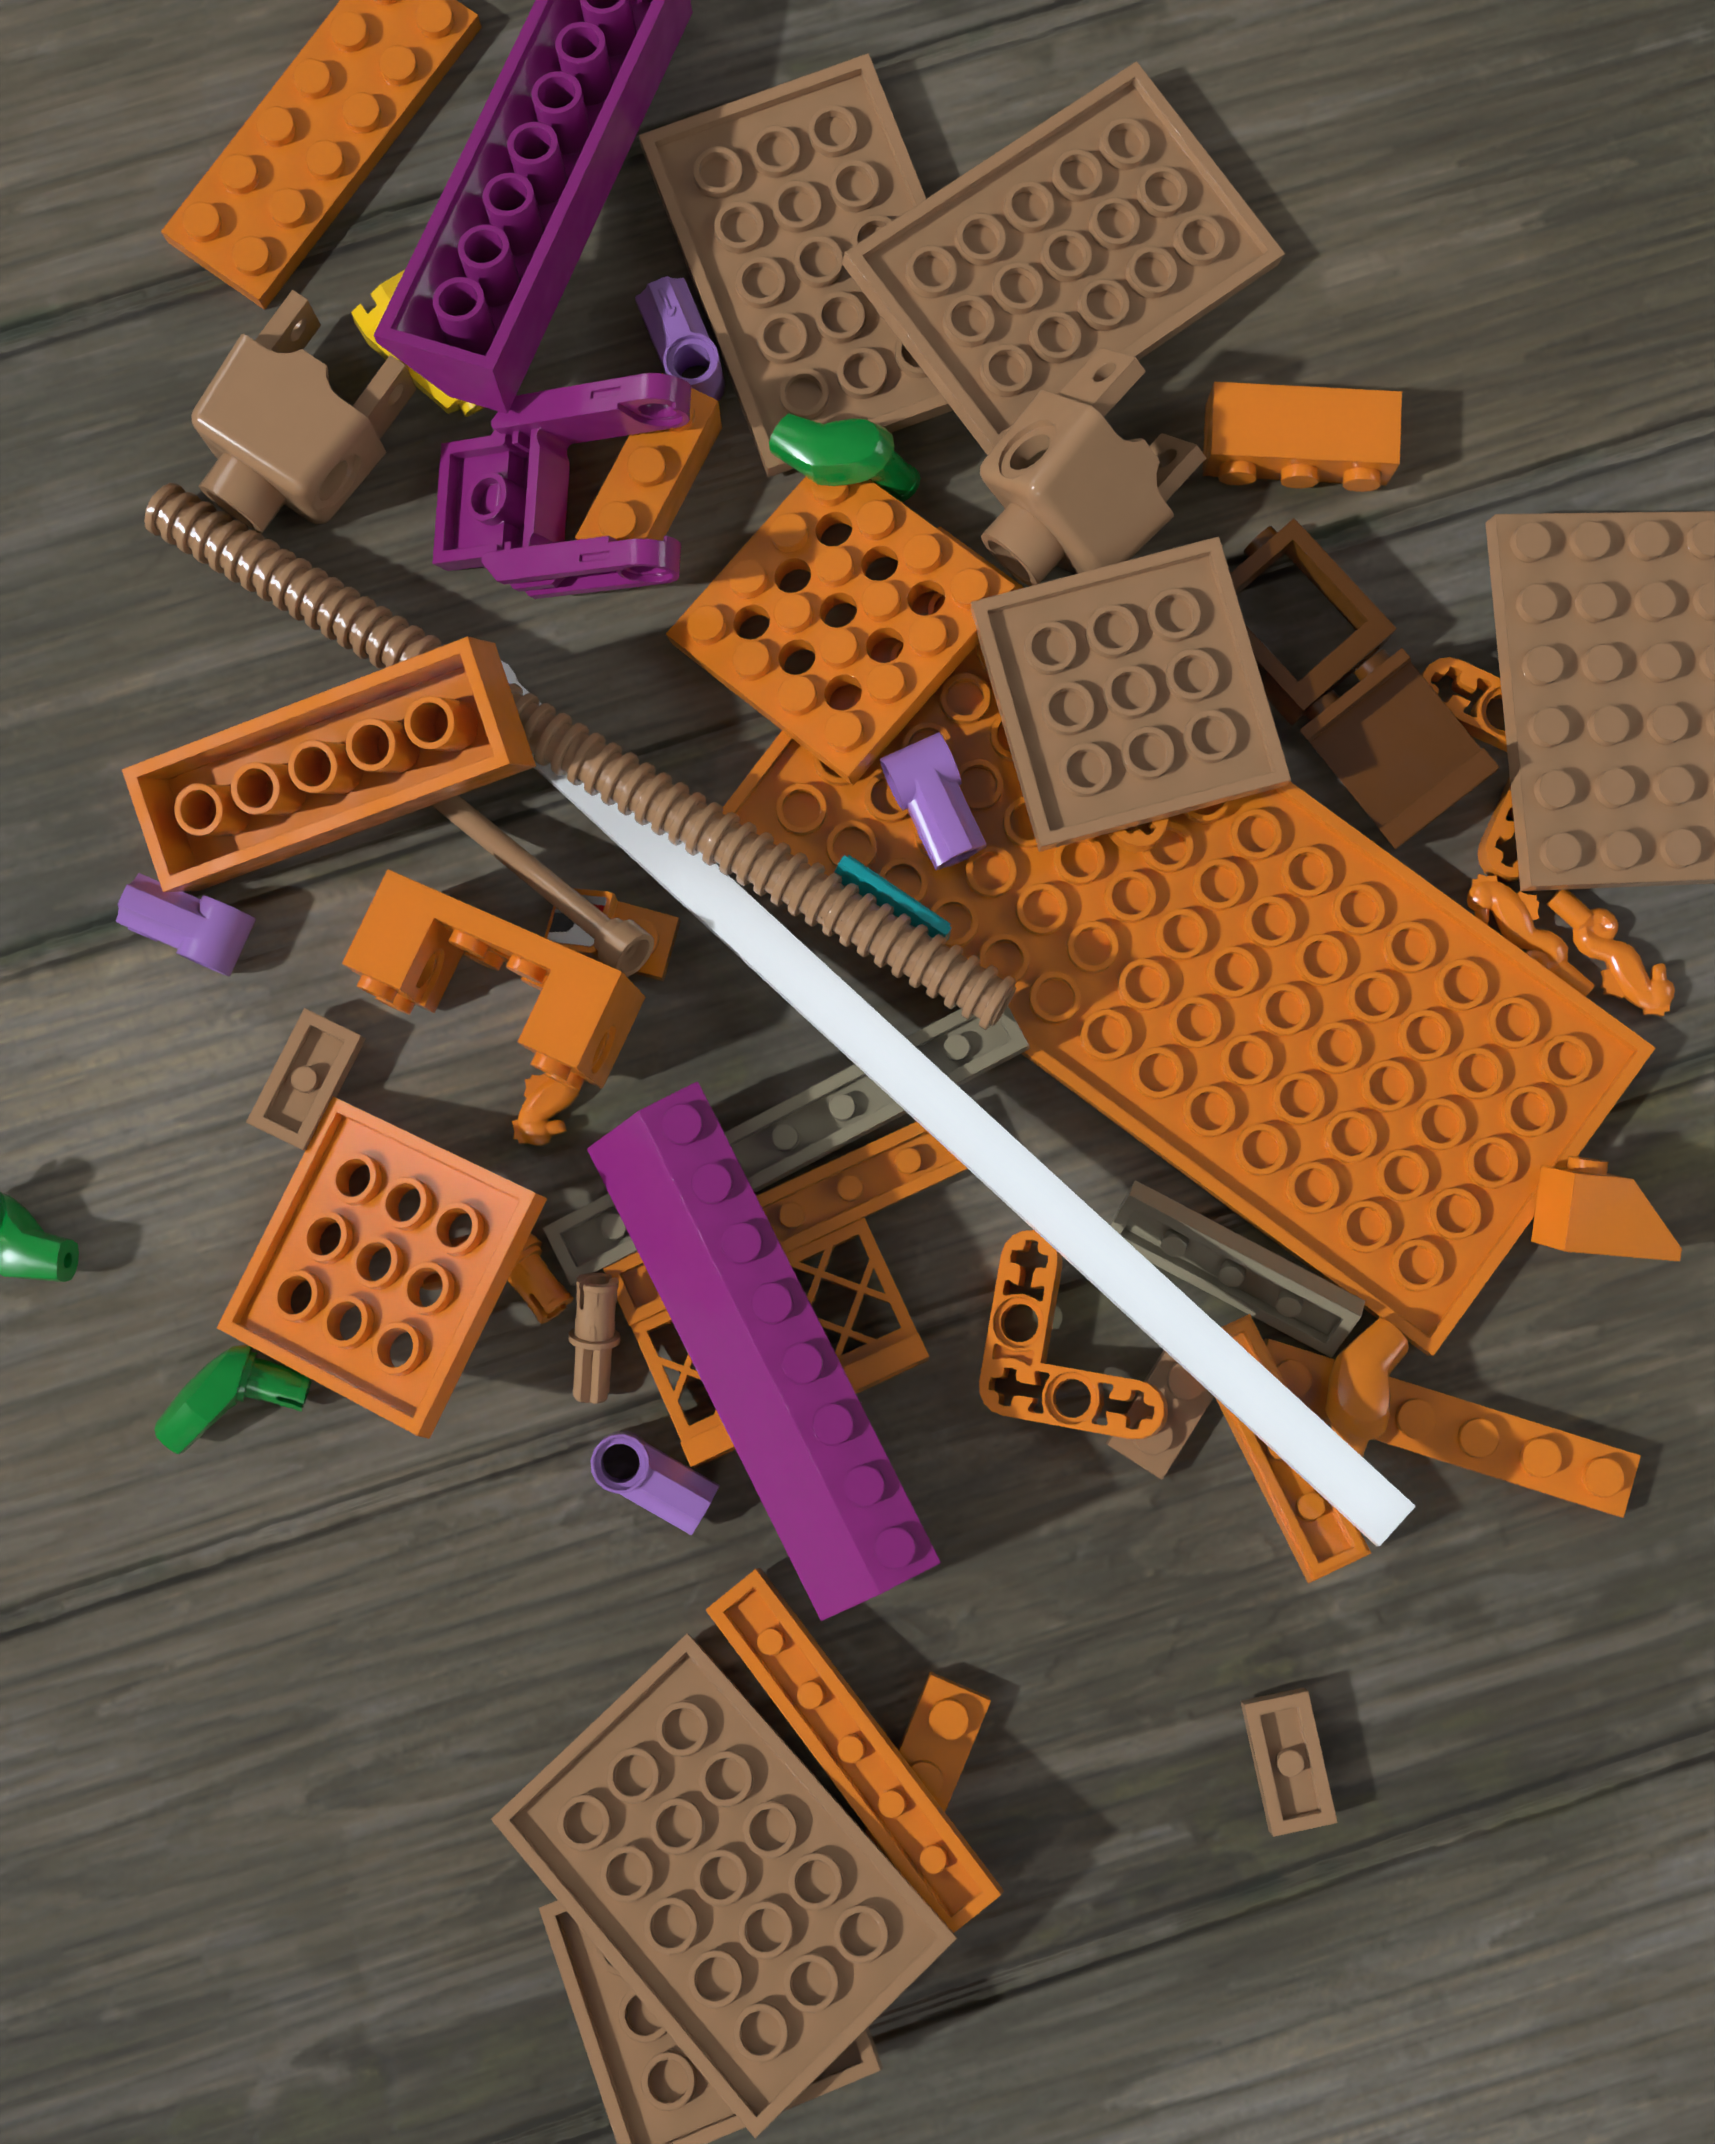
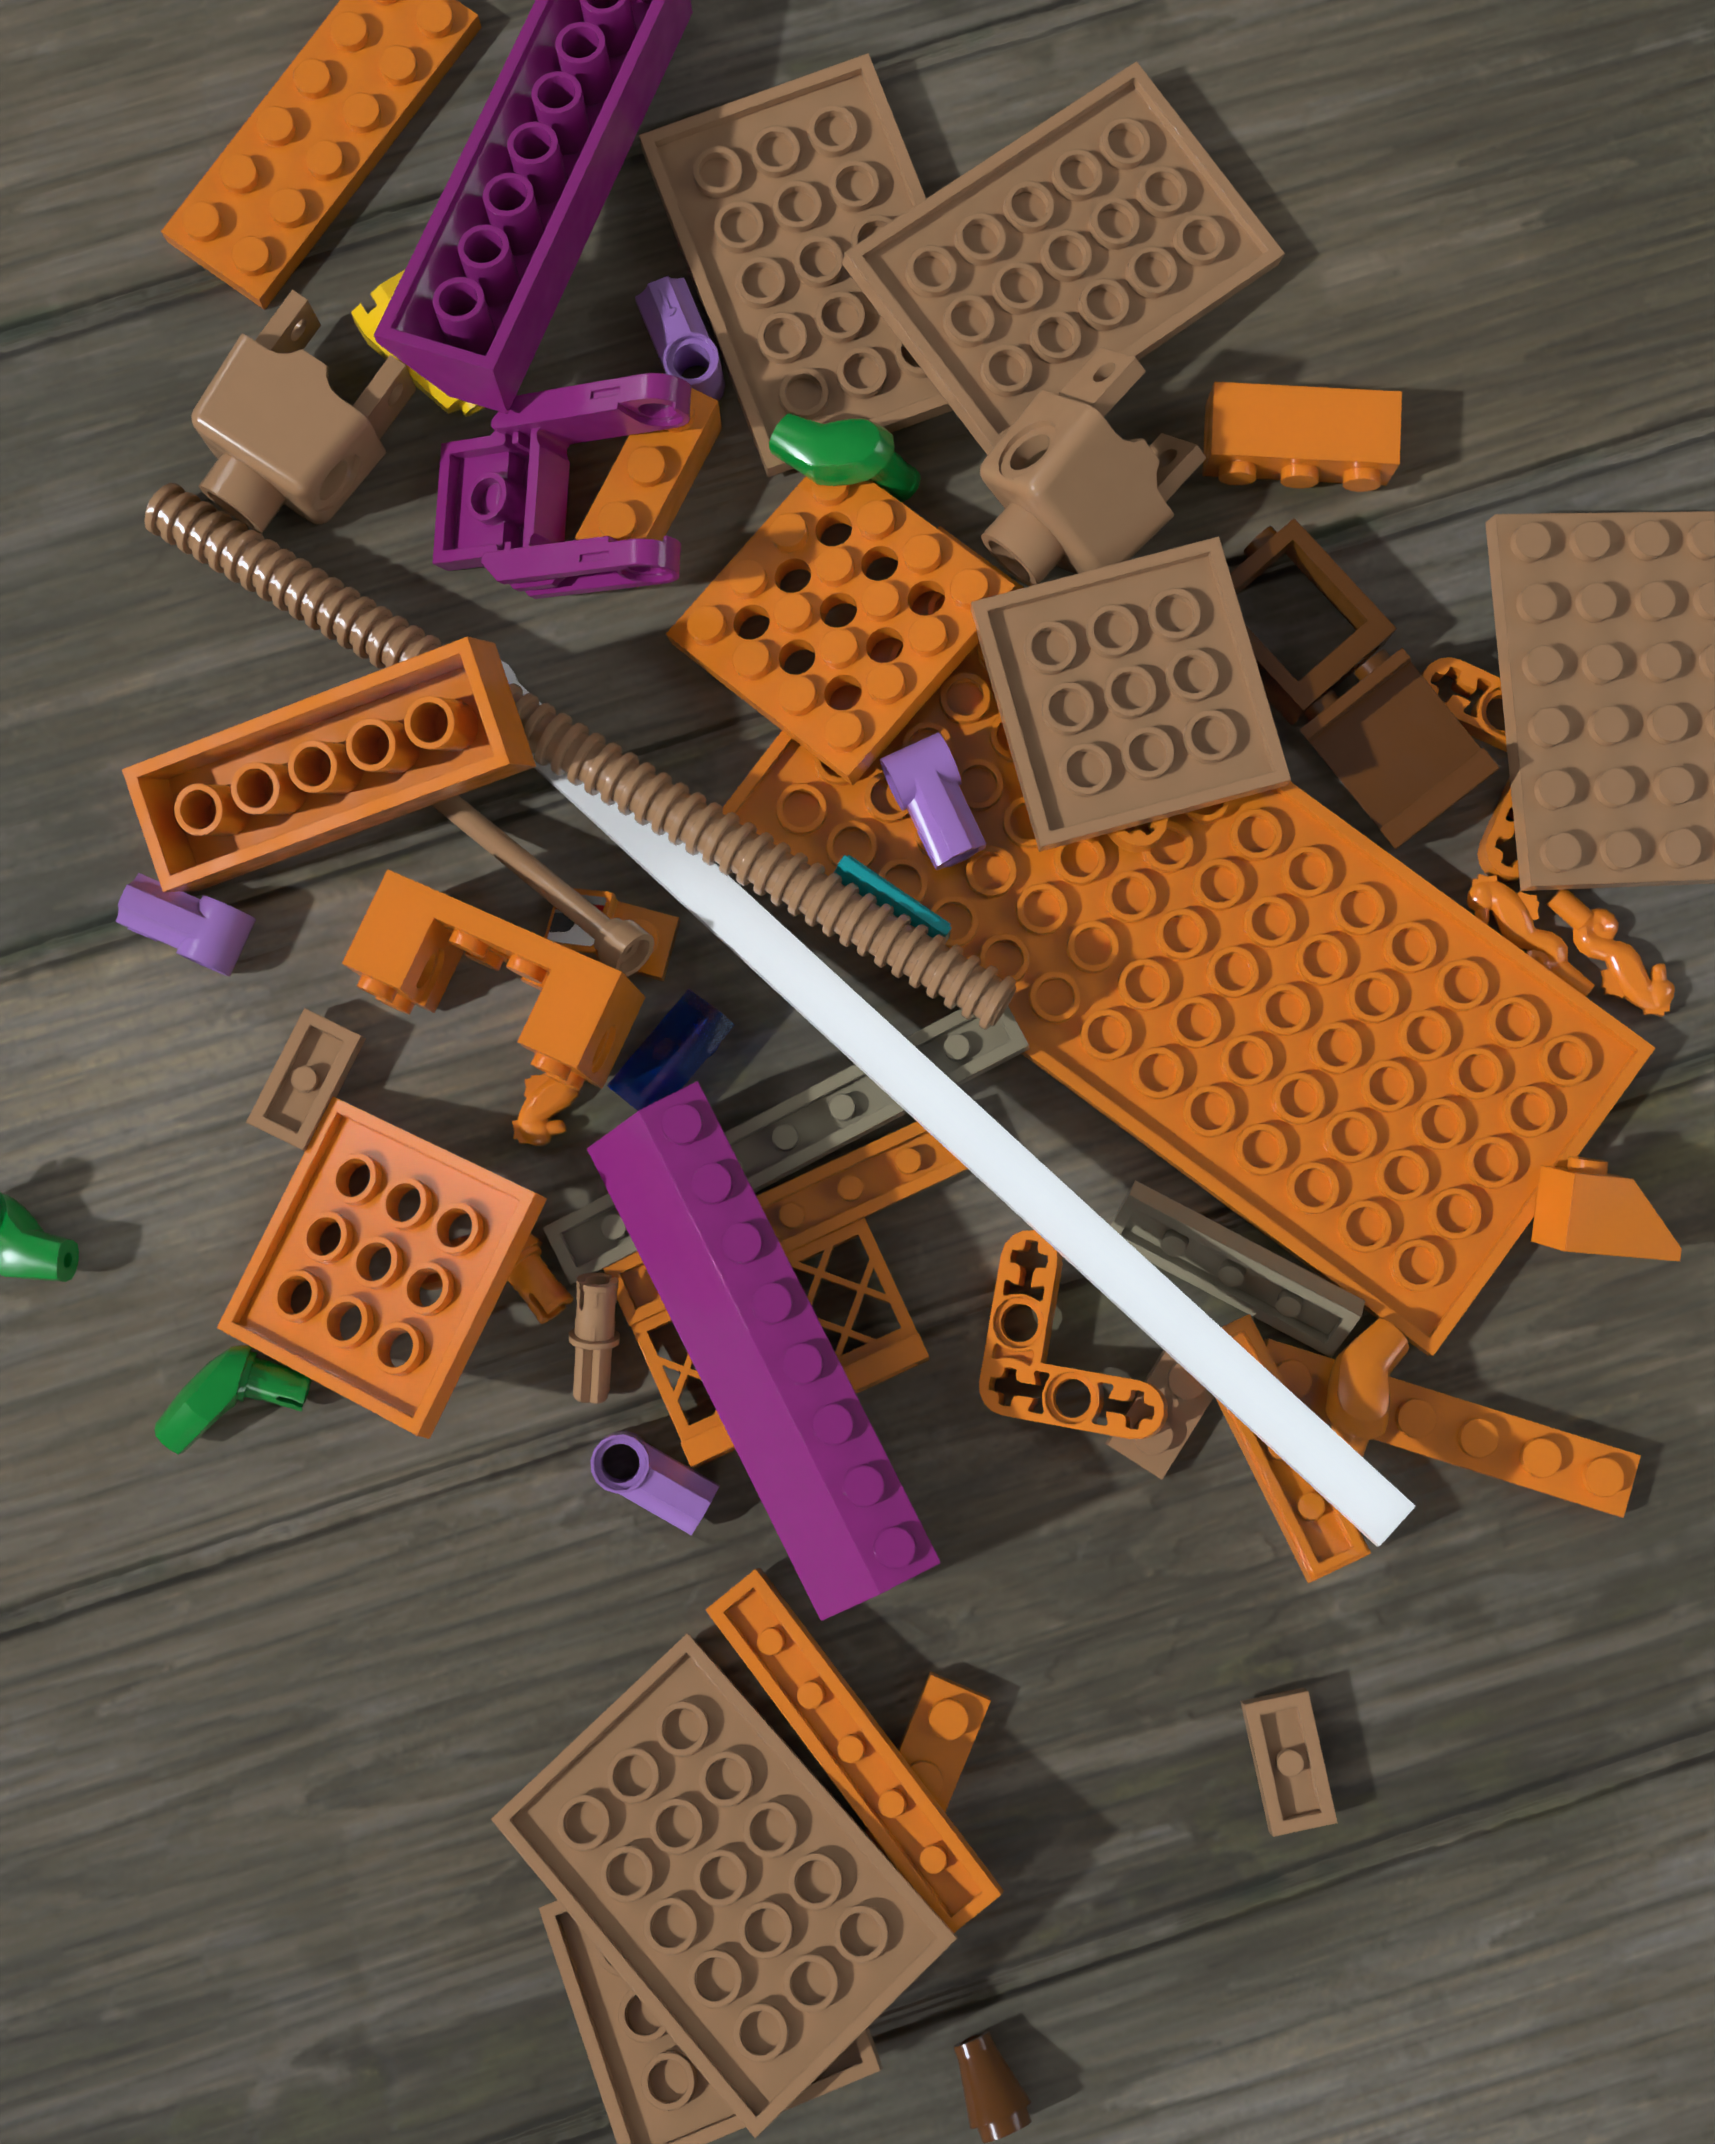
(671, 1052): none -> clear blue plate
(991, 2091): none -> reddish brown cone

